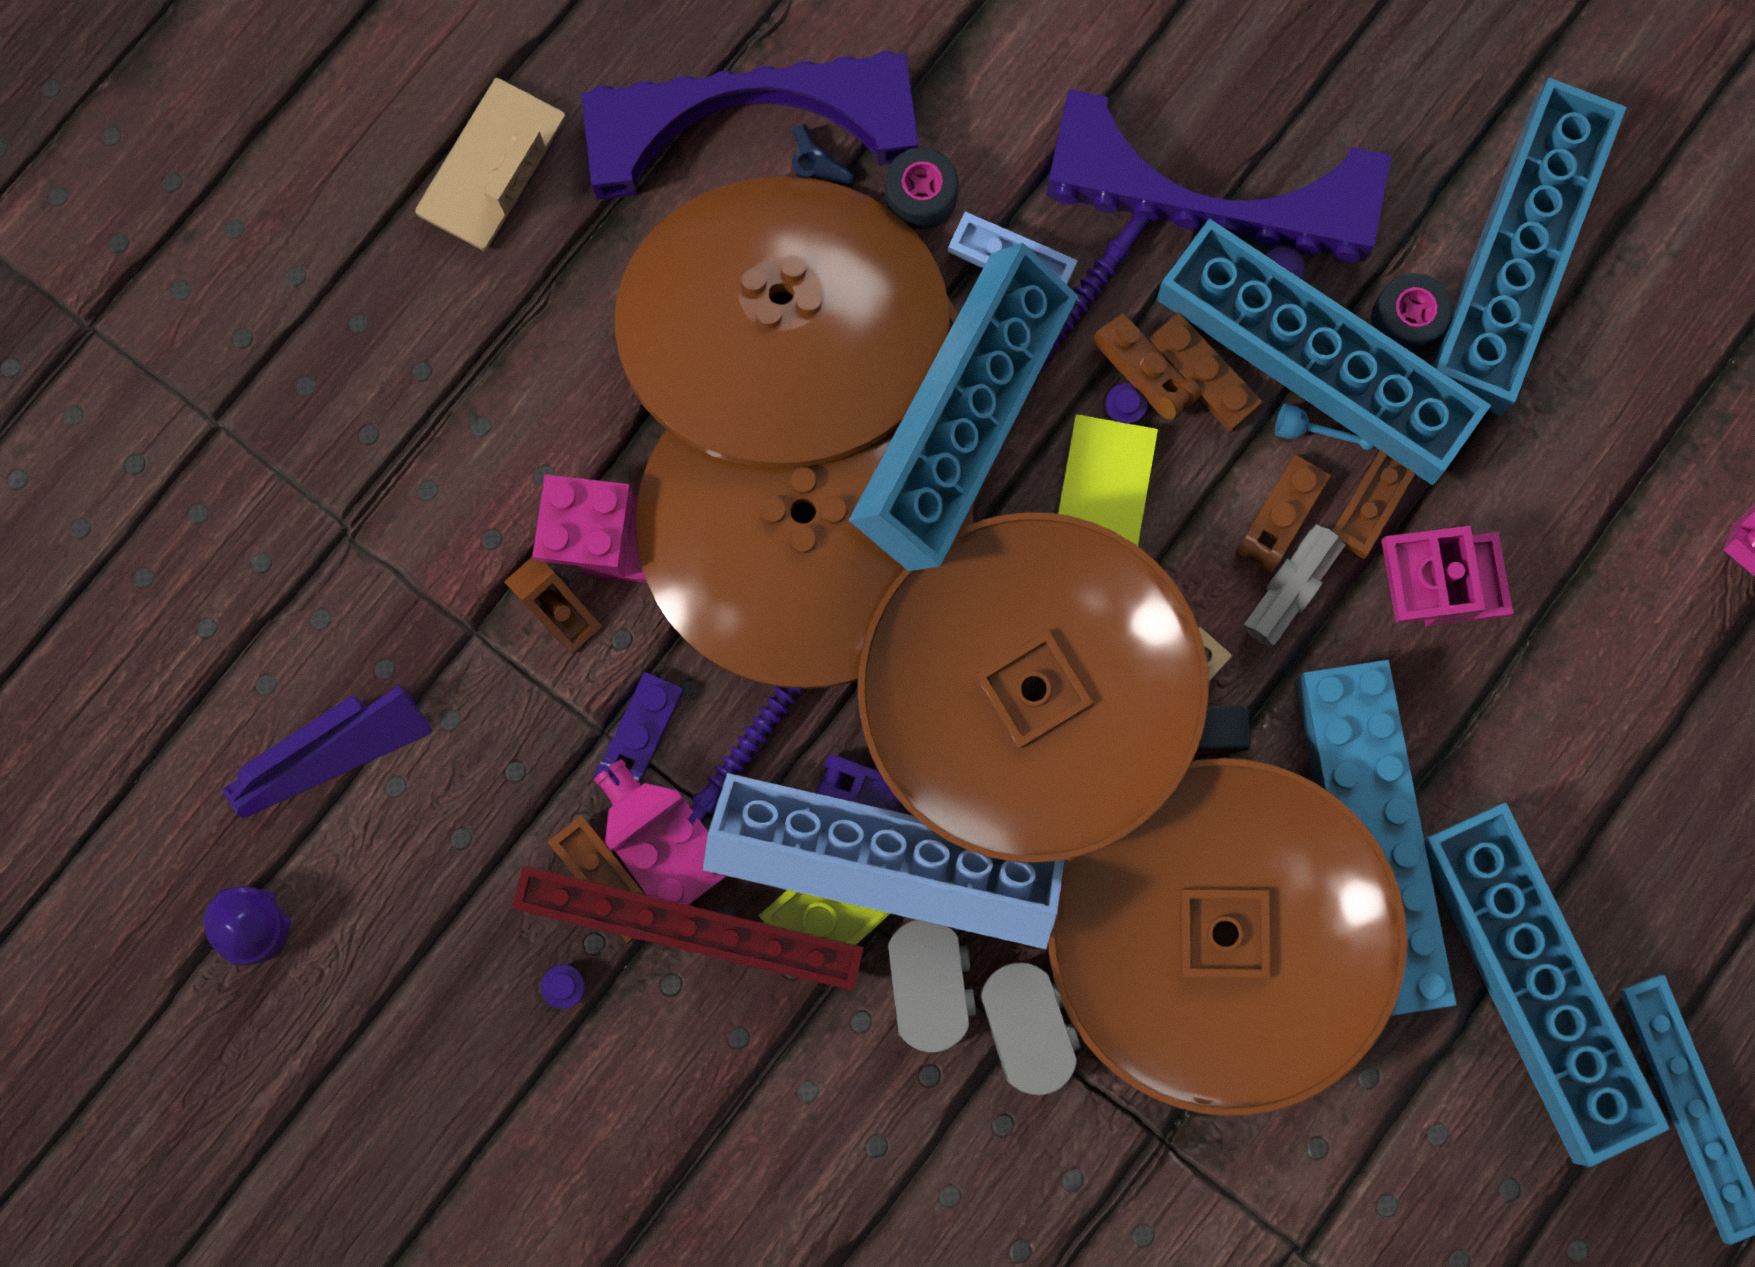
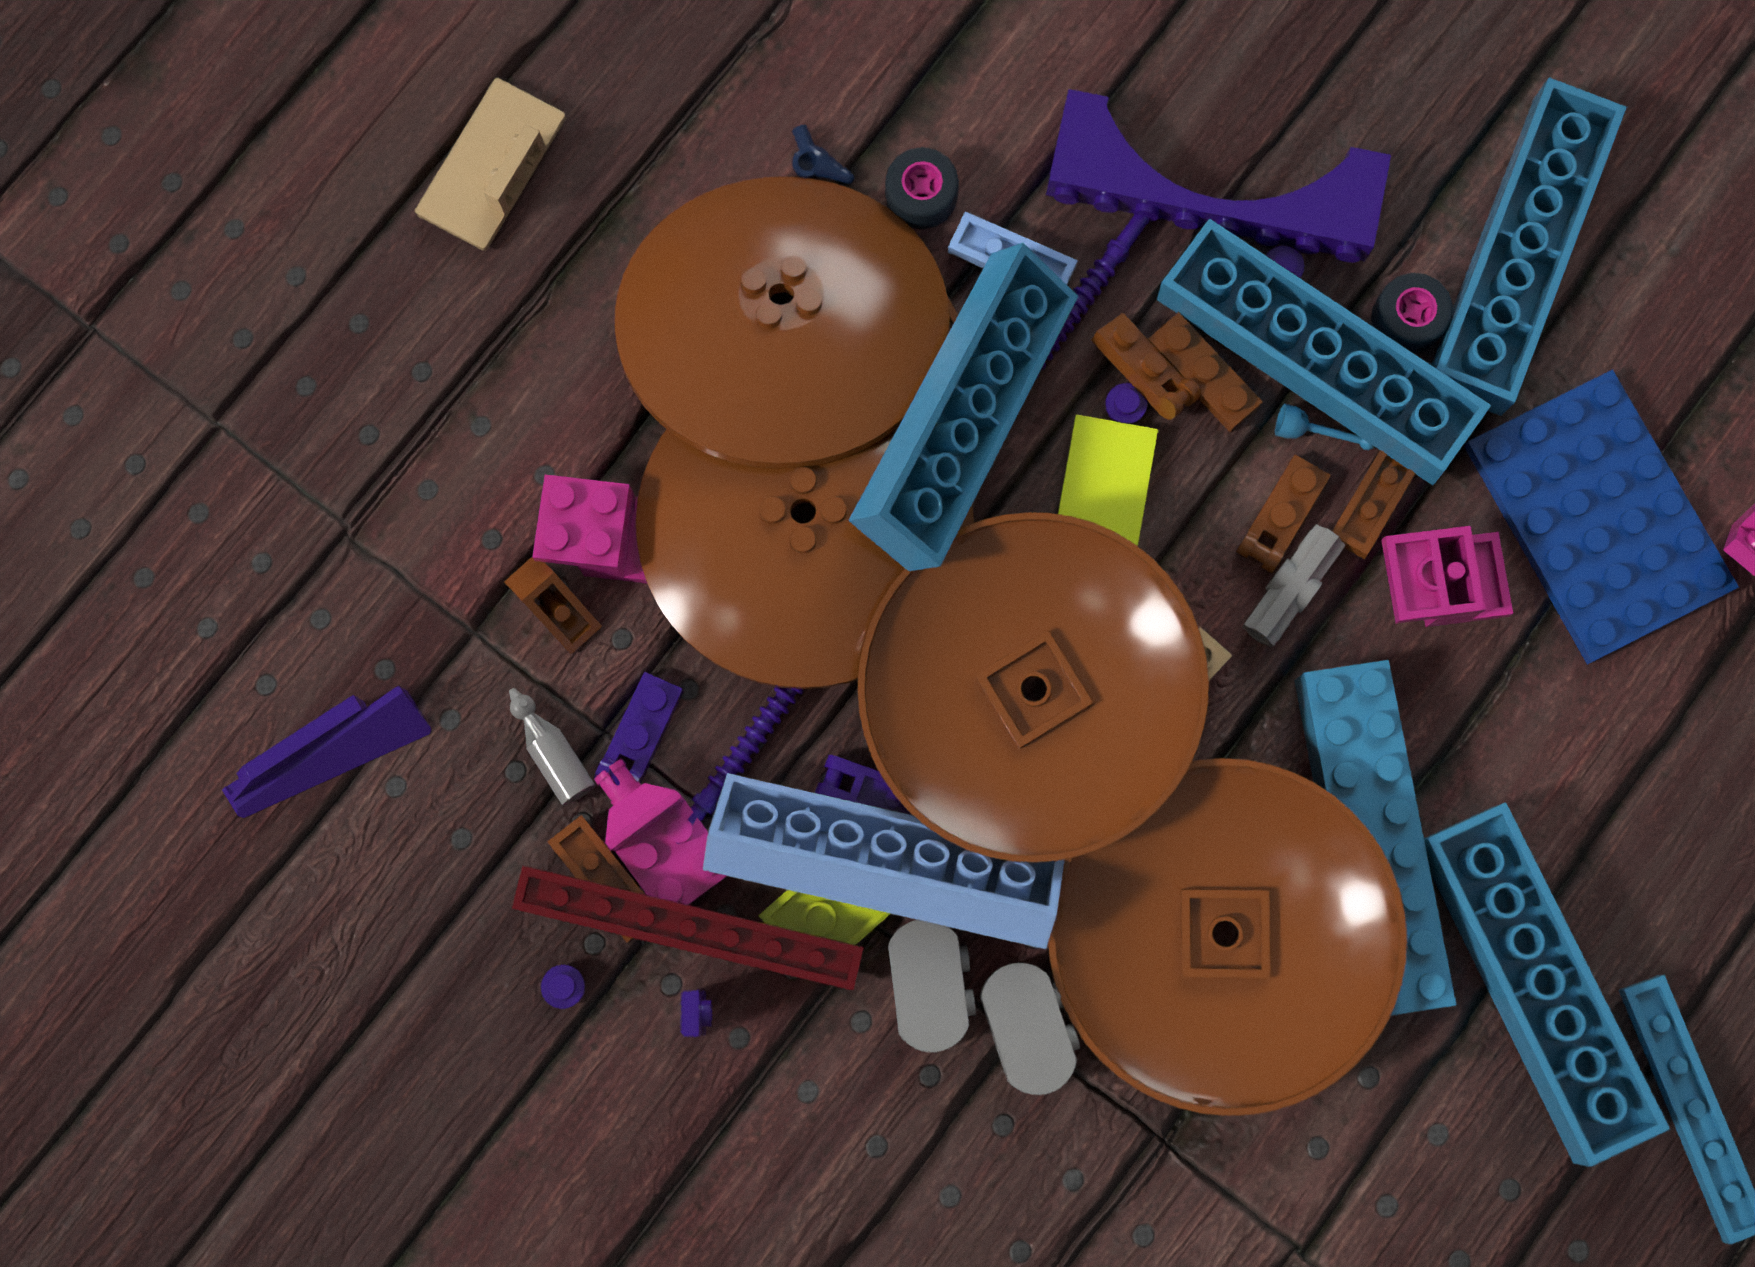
(246, 925): dark purple hair -> none
(551, 752): none -> light grey wheel
(636, 122): dark purple arch -> none
(695, 1013): none -> dark purple plate
(1225, 731): black wheel -> none
(1600, 516): none -> blue plate

